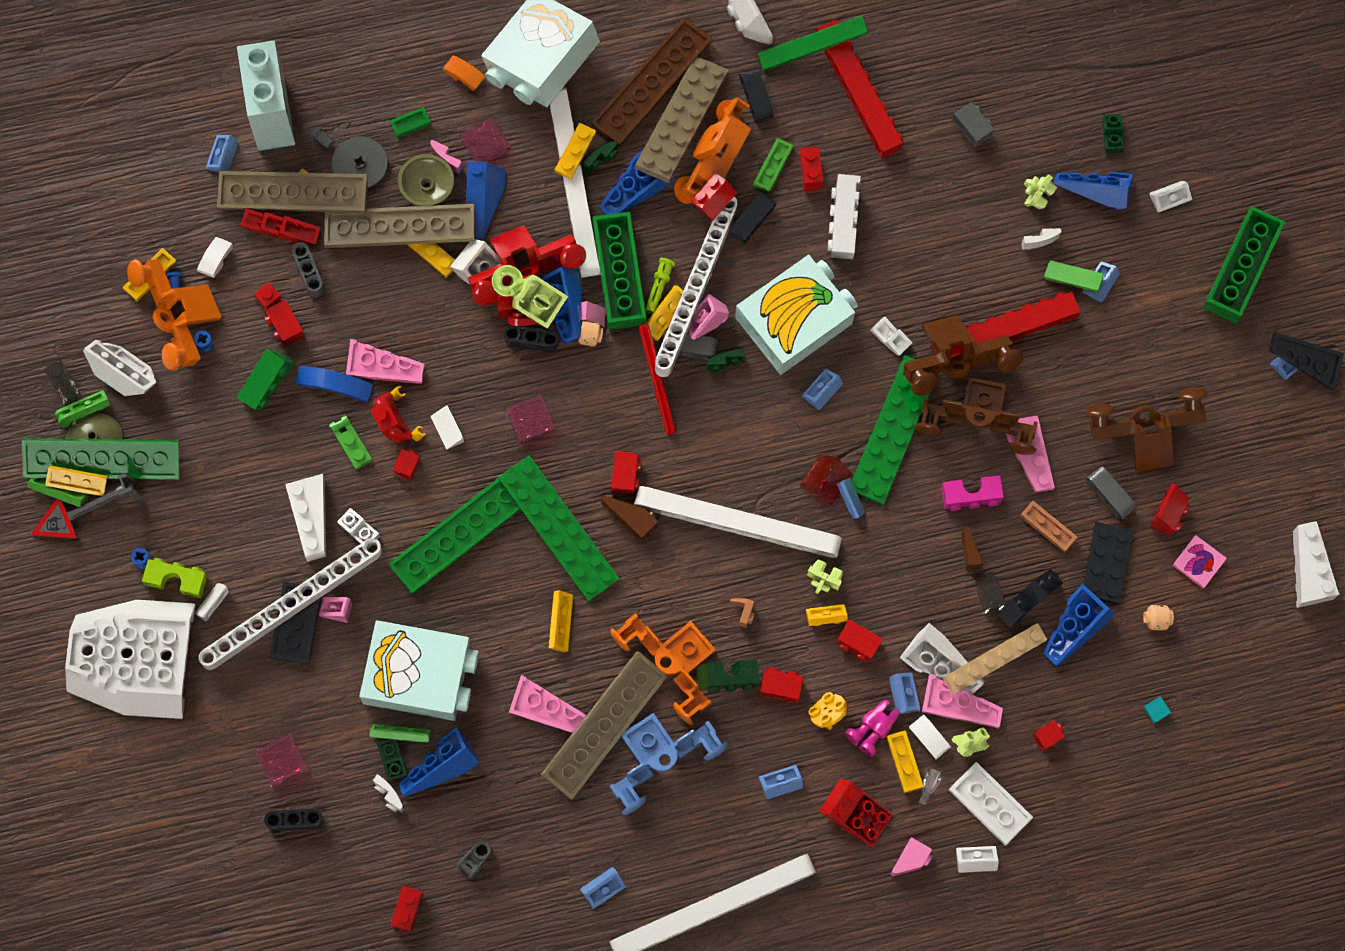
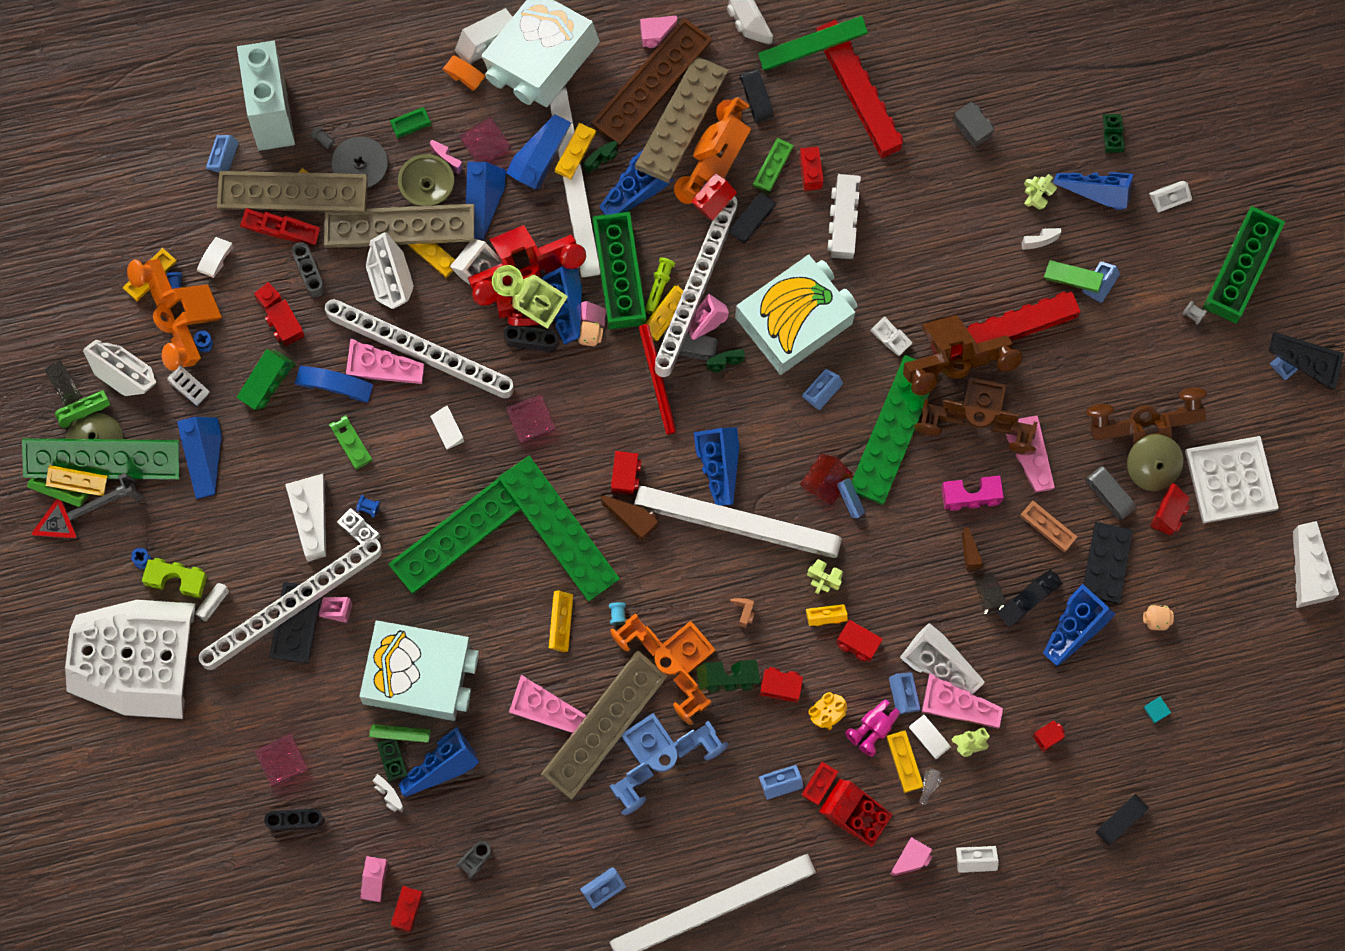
(177, 374): none -> white slope
(201, 447): none -> blue wedge
(368, 506): none -> blue bush
(373, 878): none -> bright pink slope
(388, 272): none -> white wedge
(390, 419): red torso -> none
(406, 464): red brick -> none
(412, 342): none -> white beam
(479, 36): none -> white wedge
(536, 156): none -> blue wedge
(617, 613): none -> medium azure bush
(656, 30): none -> bright pink slope
(720, 457): none -> blue wedge
(819, 783): none -> red plate
(990, 803): white tile -> none
(994, 658): tan plate -> none
(1122, 819): none -> black beam
(1146, 456): none -> olive dish
(1194, 312): none -> light grey bush
(1199, 561): tile -> none
(1231, 479): none -> white plate

